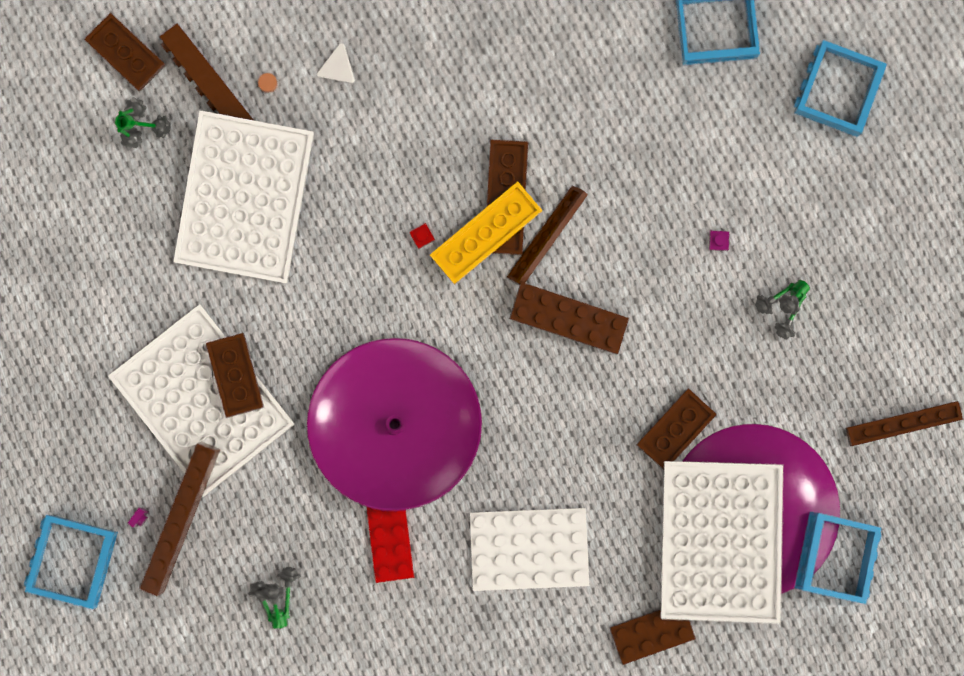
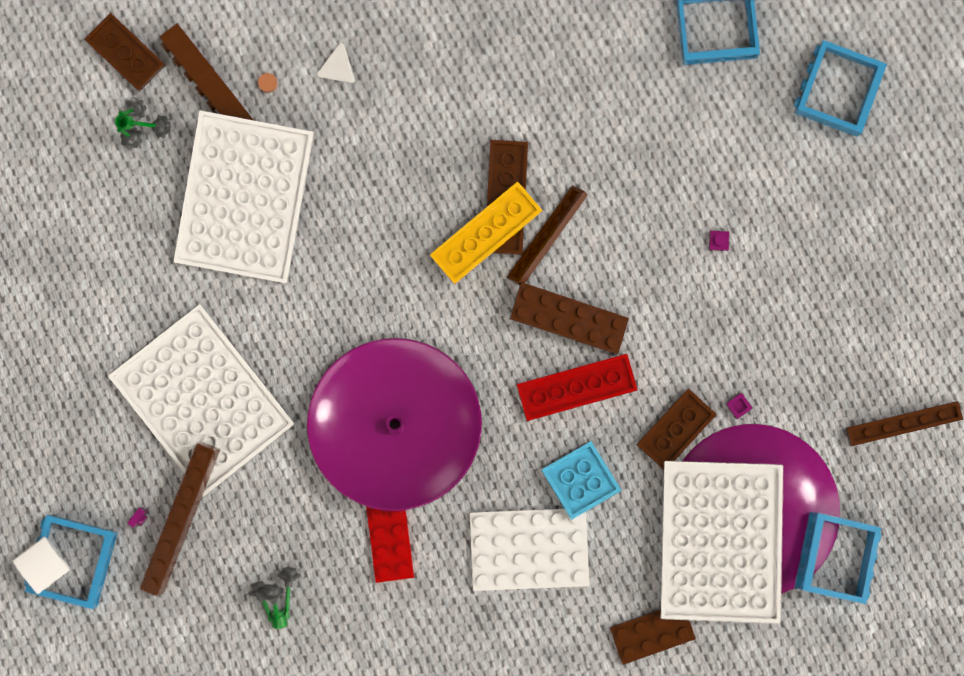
(41, 565): none -> white slope
(235, 375): reddish brown plate -> none
(422, 236): red plate -> none
(576, 387): none -> red plate
(581, 480): none -> medium azure plate
(739, 406): none -> magenta plate
(788, 304): dark grey plant -> none

